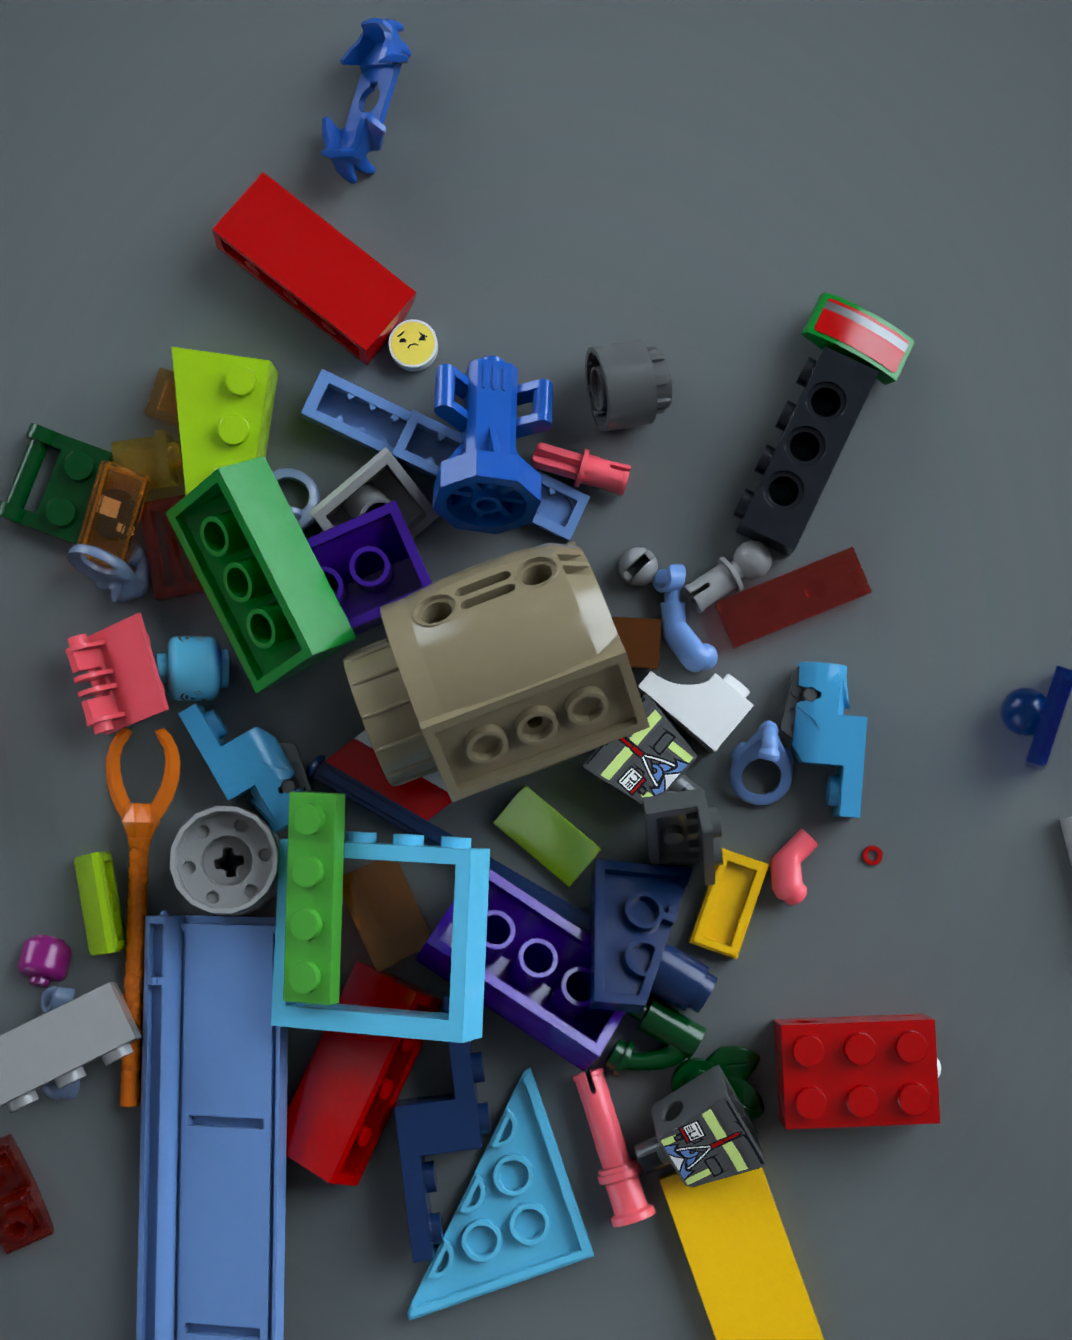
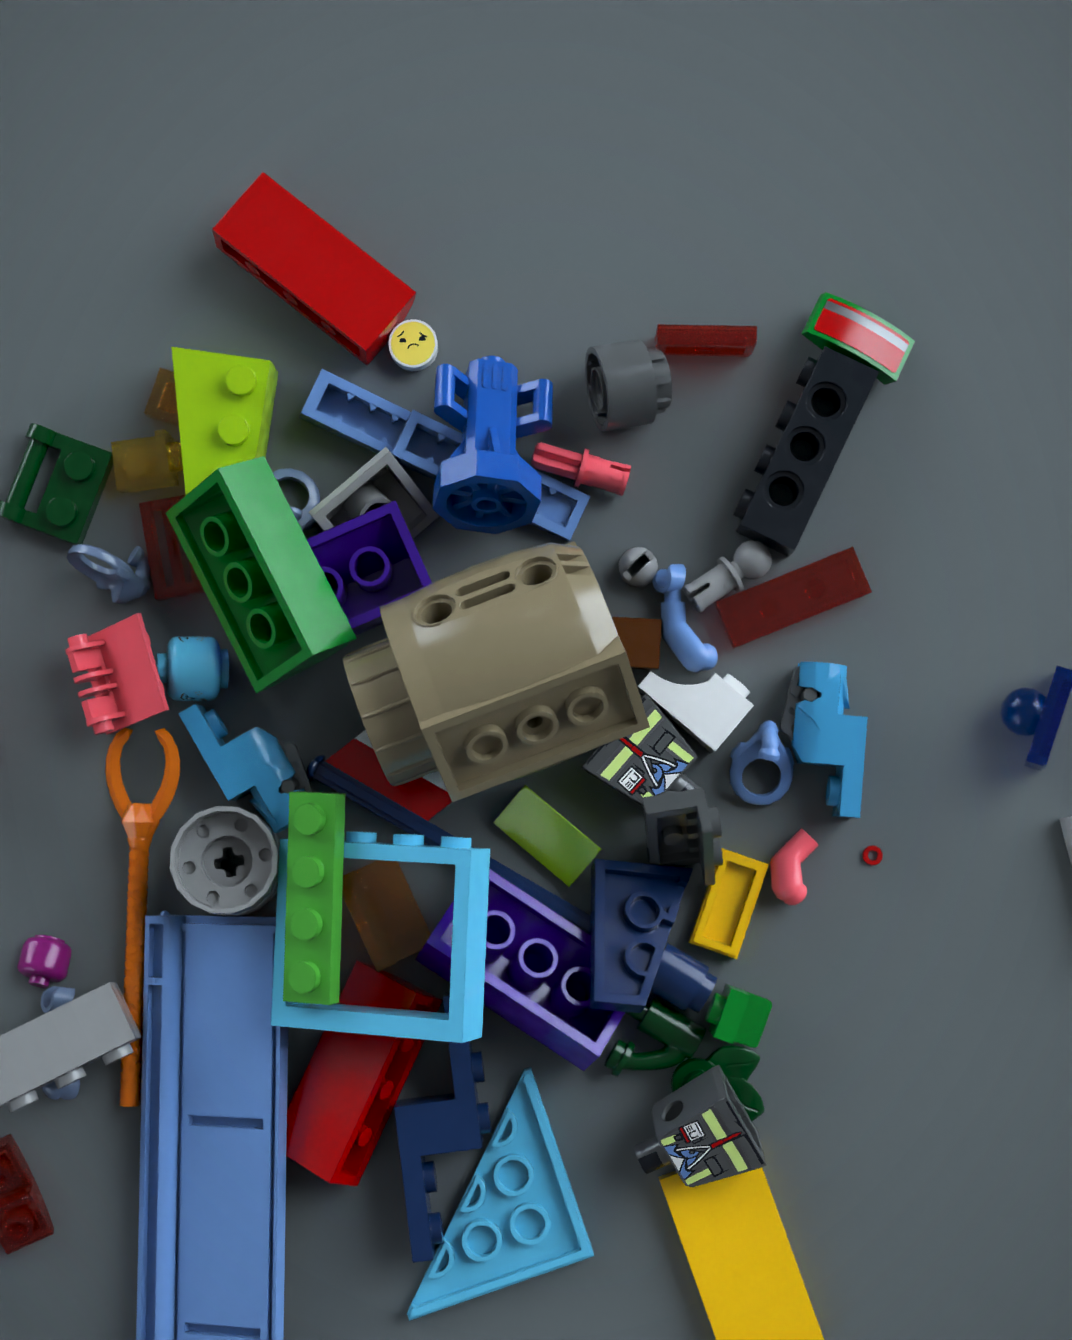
(100, 903): lime slope -> none
(114, 510): clear orange tile -> none
(380, 59): blue piece -> none
(618, 1171): coral pin -> none
(706, 340): none -> clear red tile
(738, 1016): none -> green bracket
(857, 1071): red piece -> none

